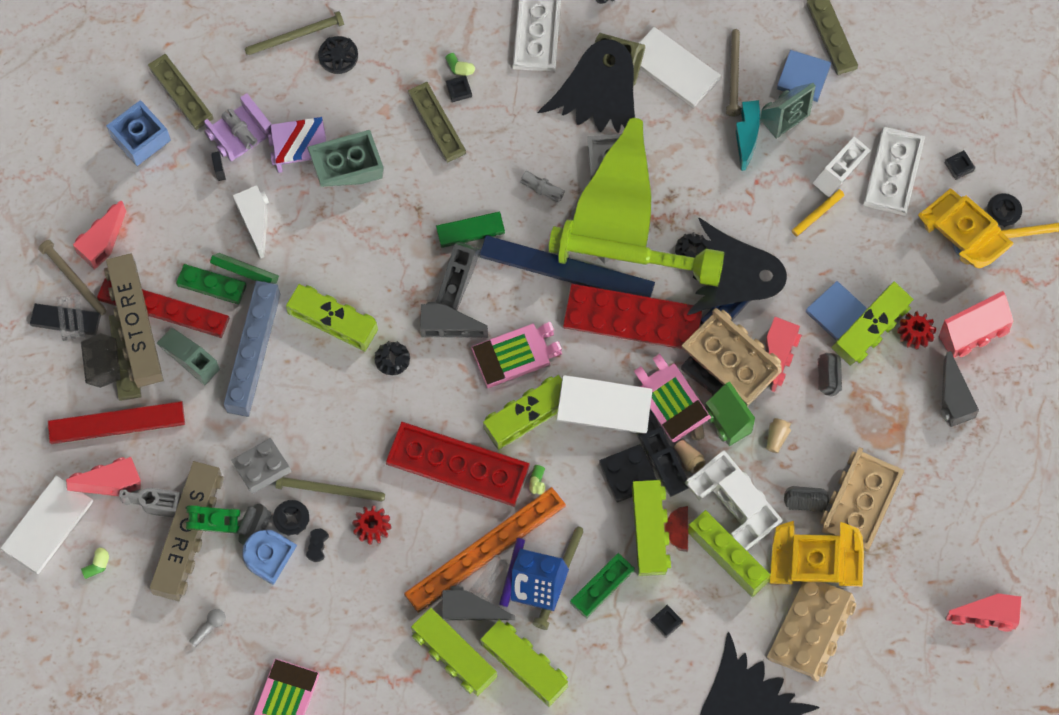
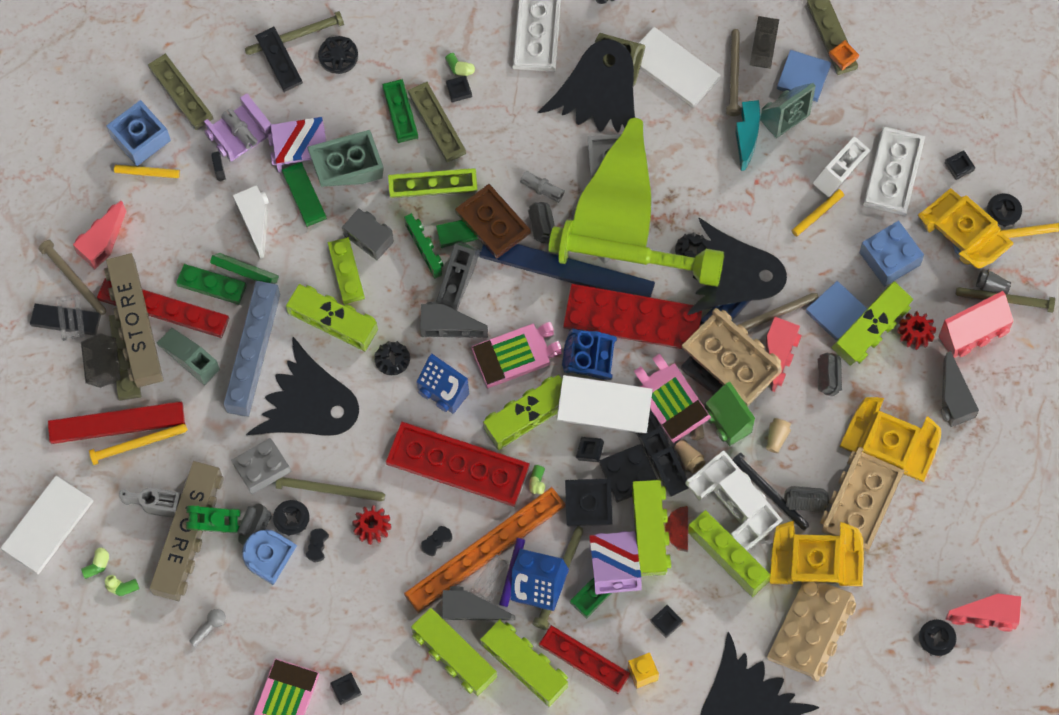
(106, 479): coral slope -> none
(118, 587): none -> arm
(142, 441): none -> yellow bar
(146, 171): none -> yellow bar
(279, 59): none -> black tile
(304, 194): none -> green tile
(308, 401): none -> black piece
(345, 688): none -> black tile
(346, 270): none -> lime plate
(368, 233): none -> dark grey brick
(400, 111): none -> green tile
(424, 245): none -> green plate
(432, 183): none -> lime brick
(436, 540): none -> black piece
(442, 384): none -> blue slope
(492, 221): none -> reddish brown plate
(541, 221): none -> dark grey piece
(584, 659): none -> red tile
(588, 502): none -> black plate
(589, 353): none -> blue slope
(590, 449): none -> black tile
(615, 562): none -> lavender panel
(643, 670): none -> yellow brick
(764, 42): none -> clear smoke brick
(769, 491): none -> black bar
(780, 311): none -> dark tan bar
(843, 55): none -> orange tile
(891, 253): none -> medium blue brick
(892, 438): none -> yellow piece
(947, 634): none -> black gear
(992, 282): none -> dark grey cone
(1013, 299): none -> olive bar

